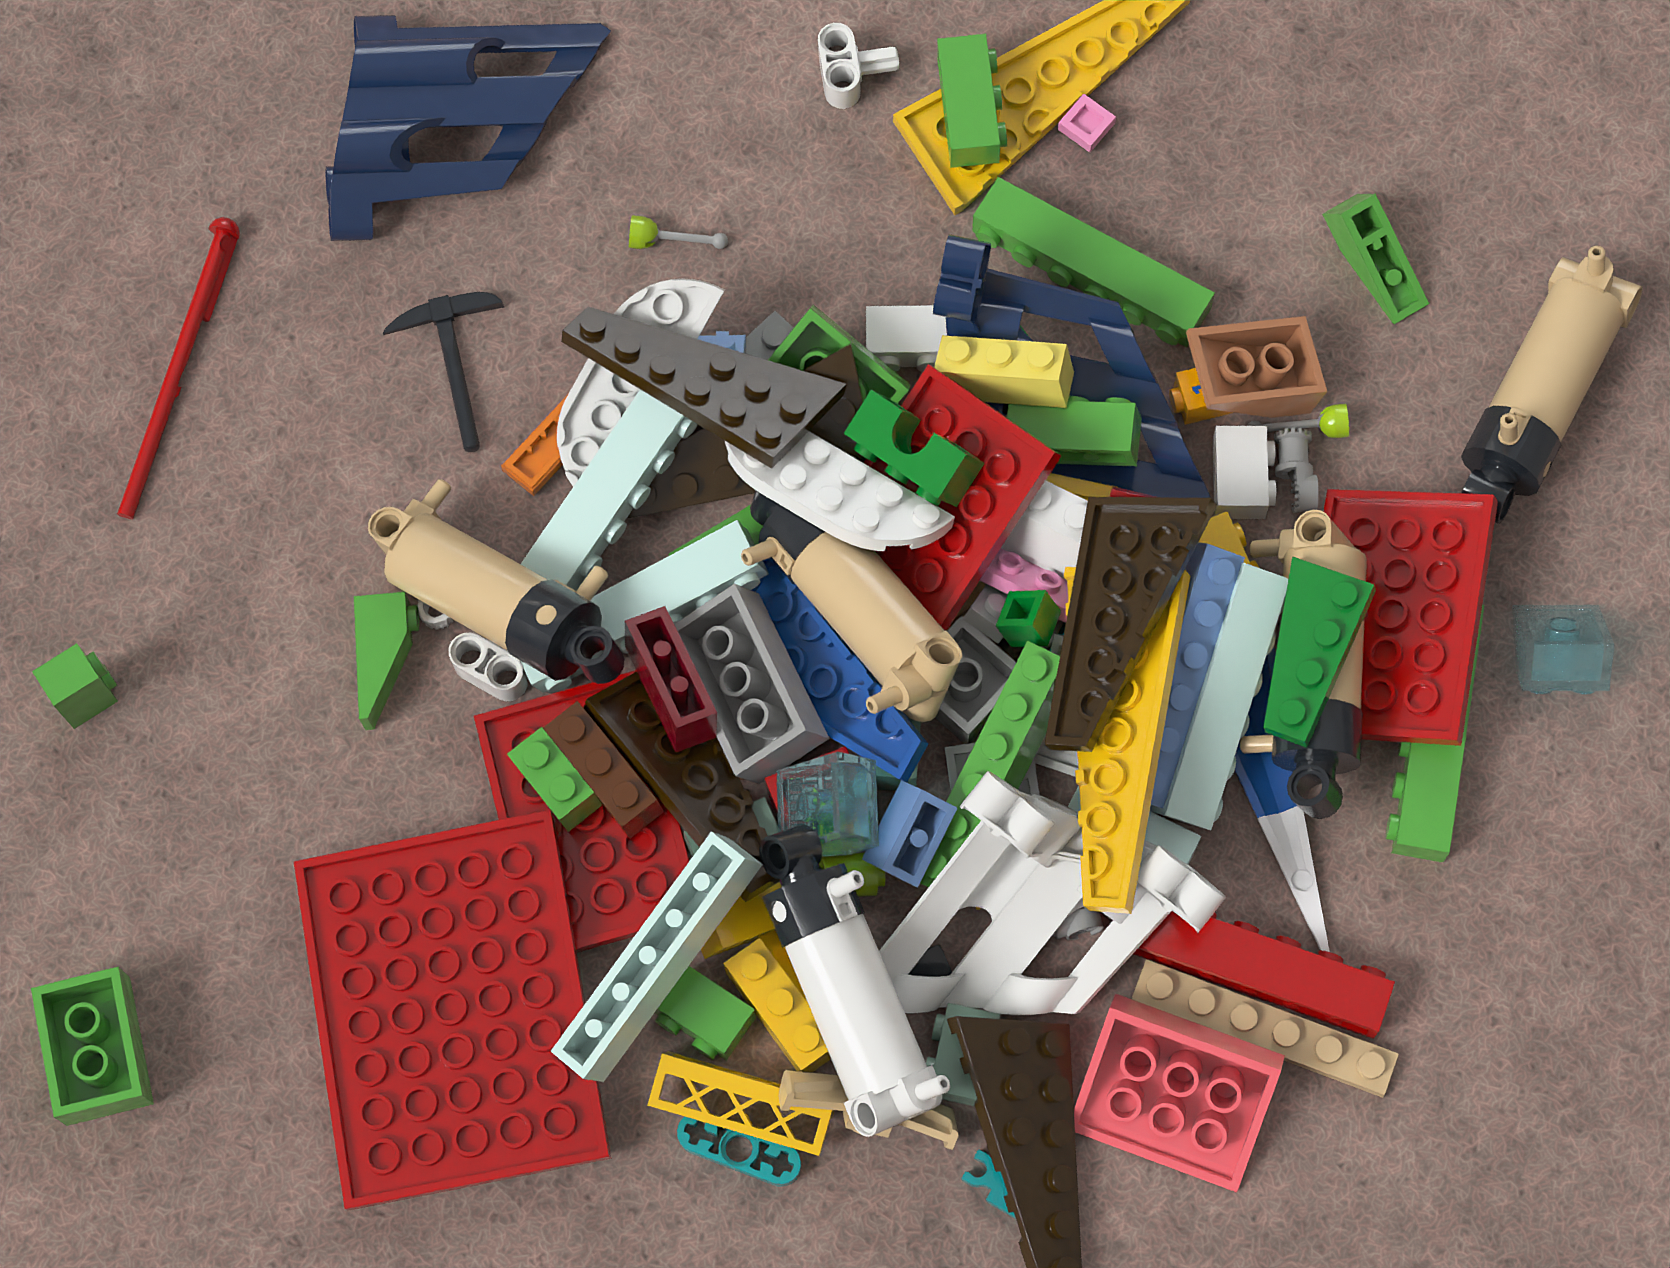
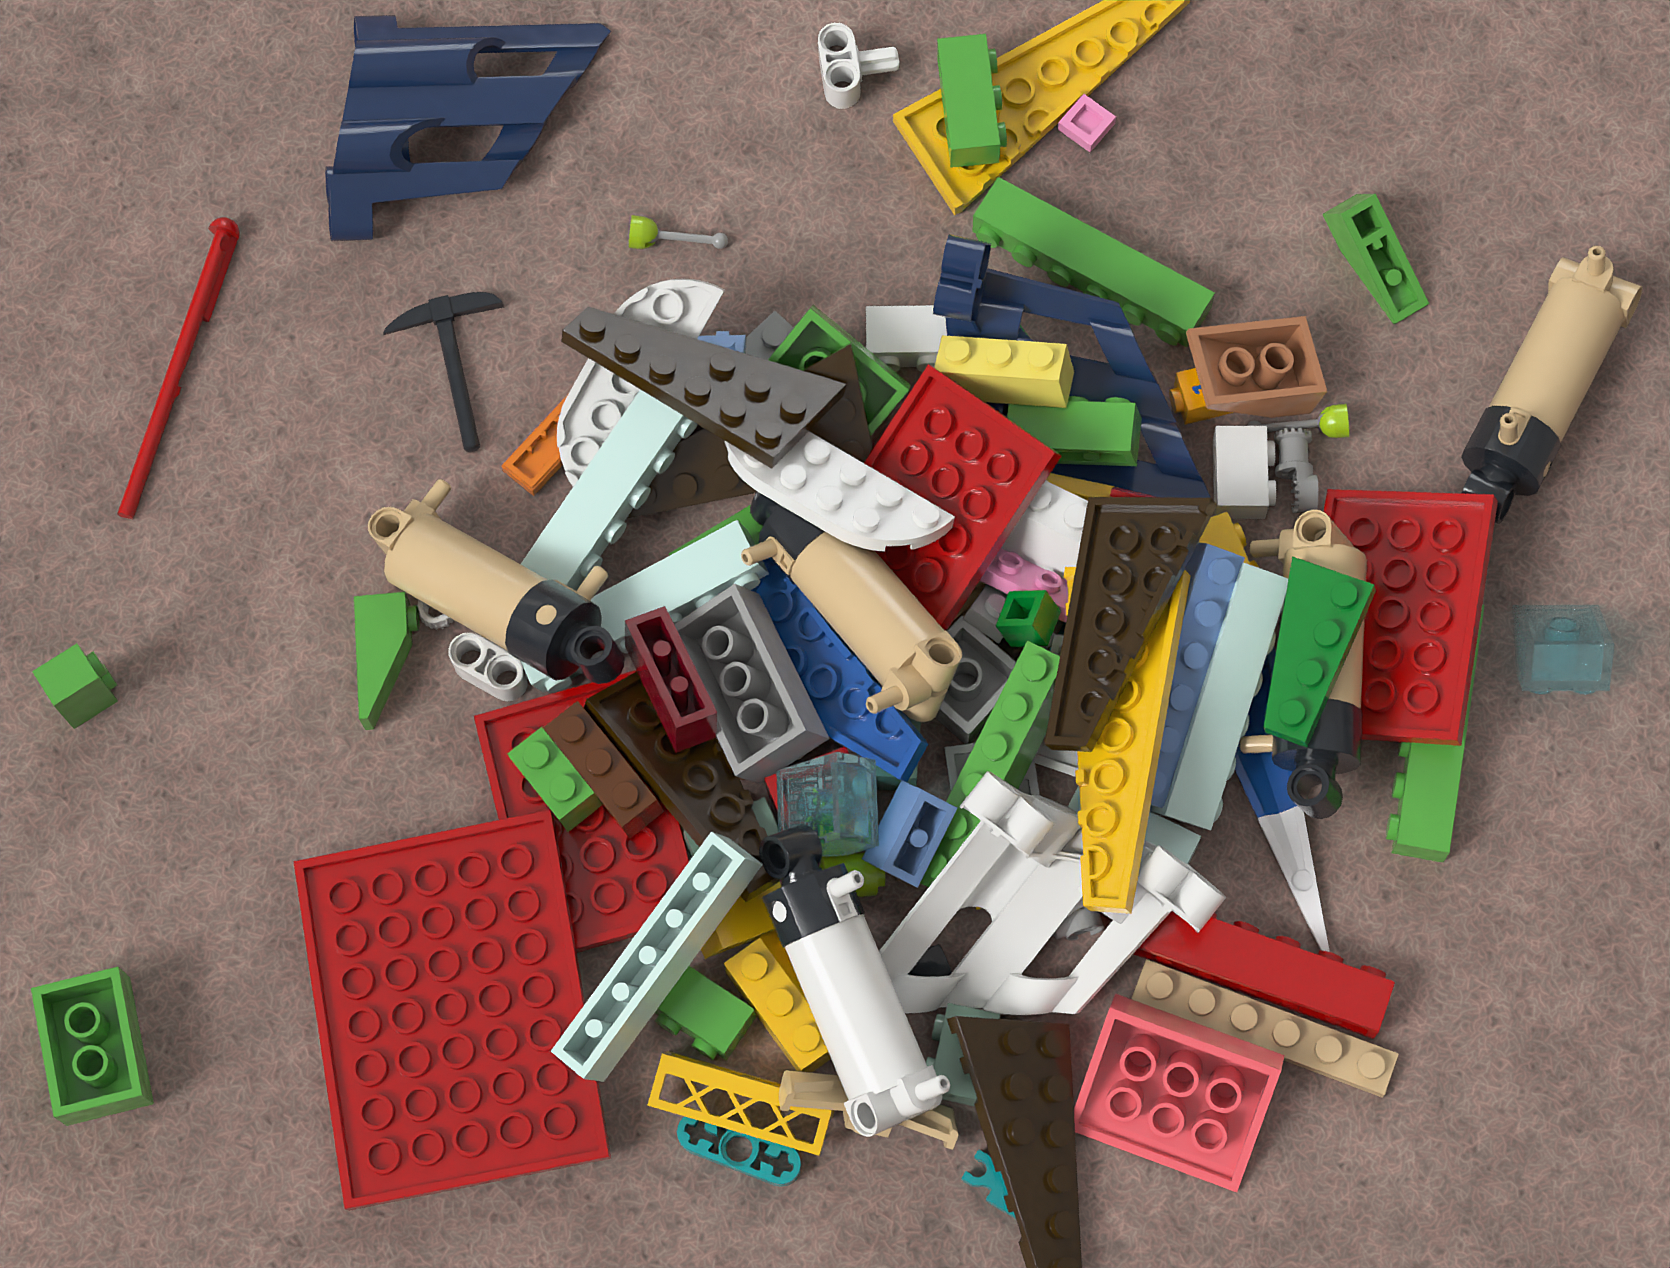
(886, 431): green arch -> none

